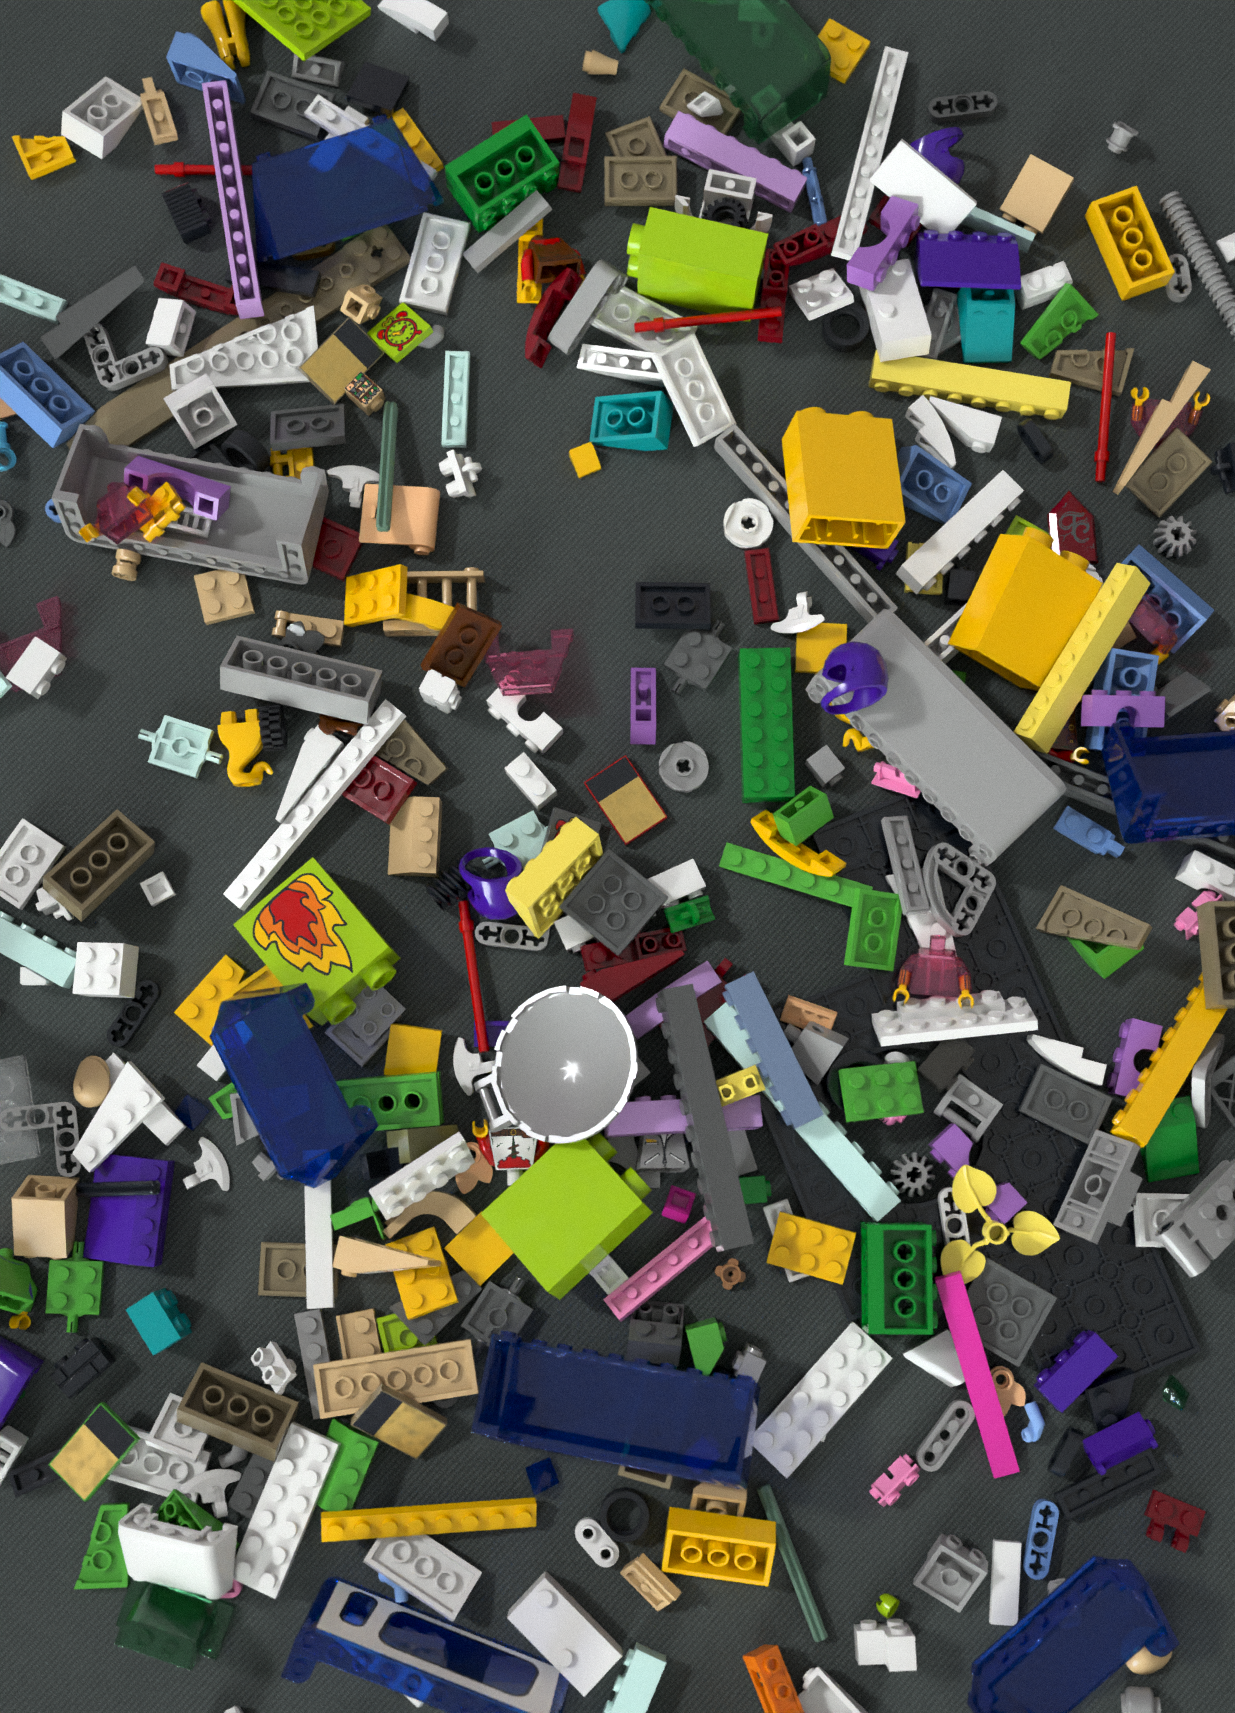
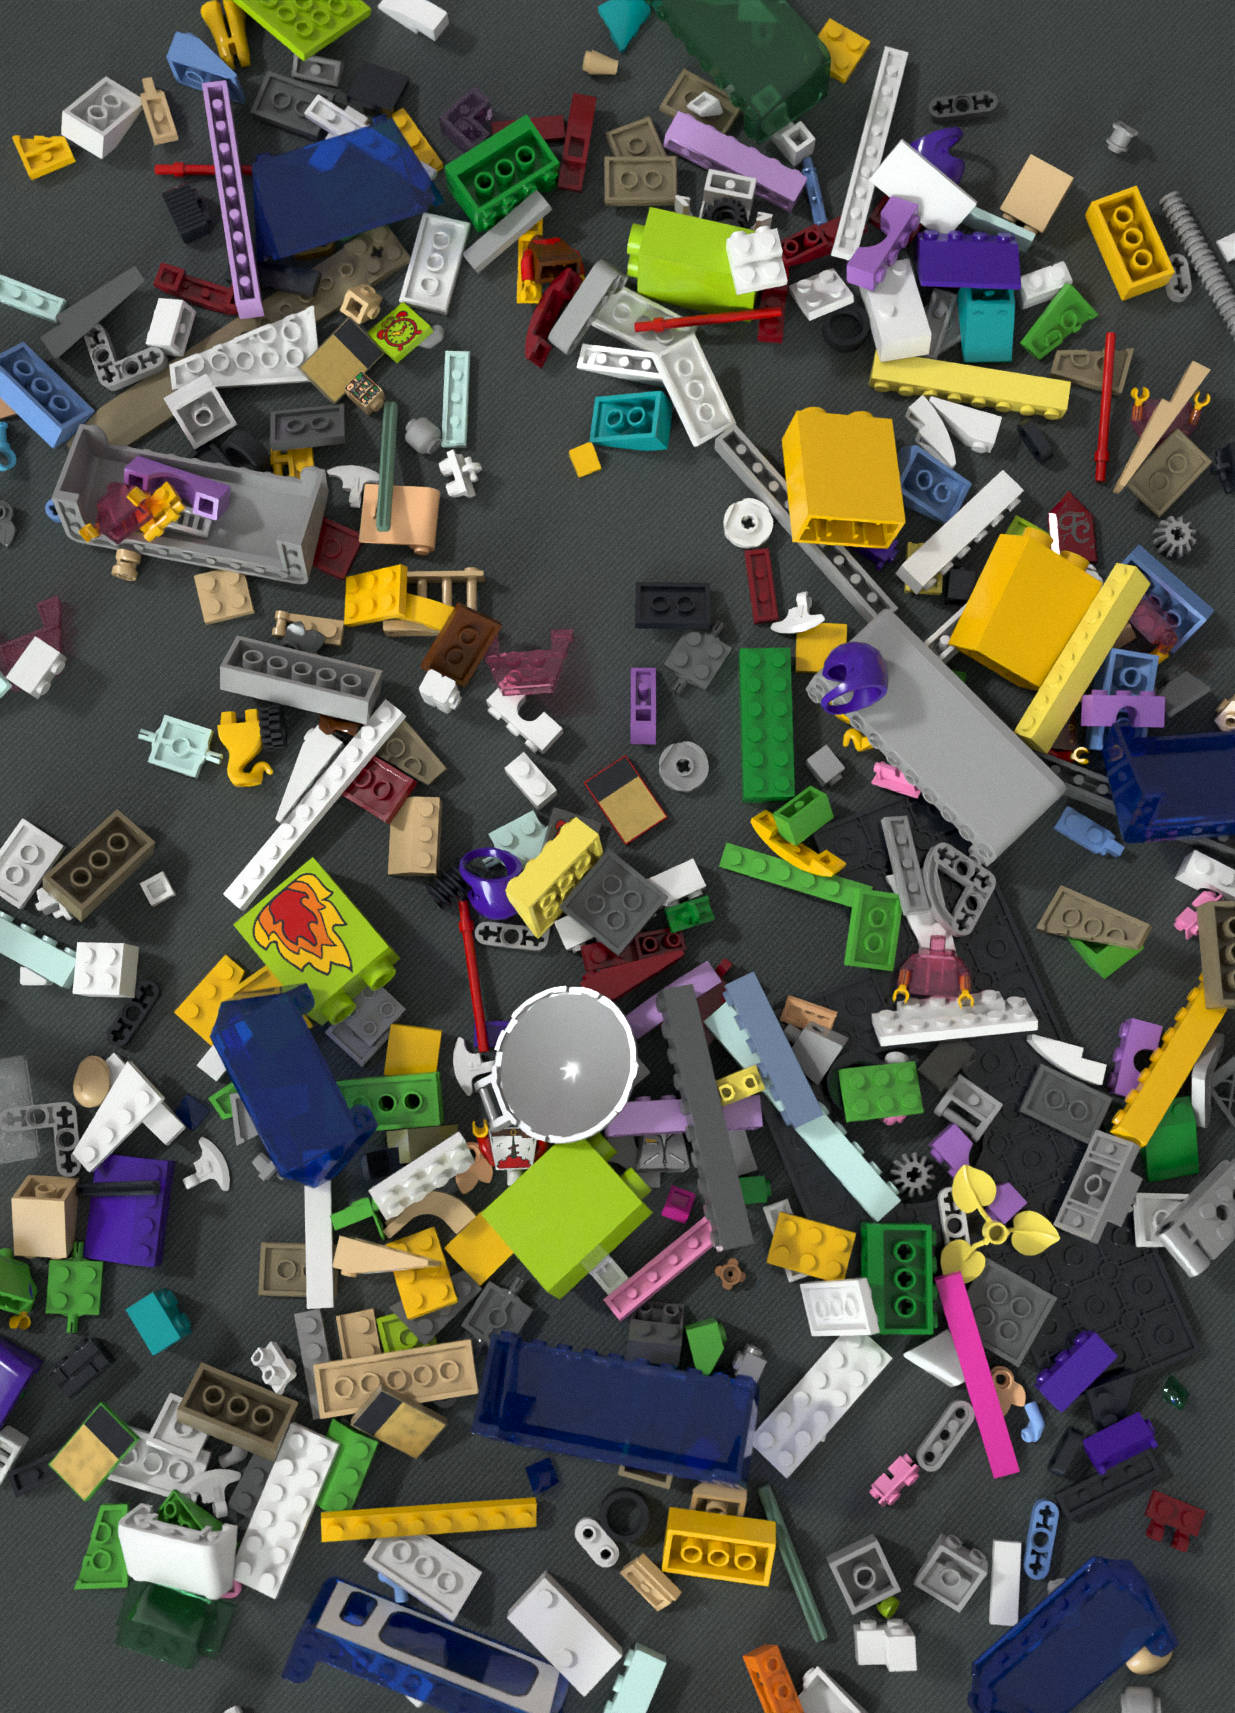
(423, 435): none -> light grey head
(464, 120): none -> clear purple brick
(756, 260): none -> white plate
(840, 1307): none -> white plate
(863, 1574): none -> light grey brick

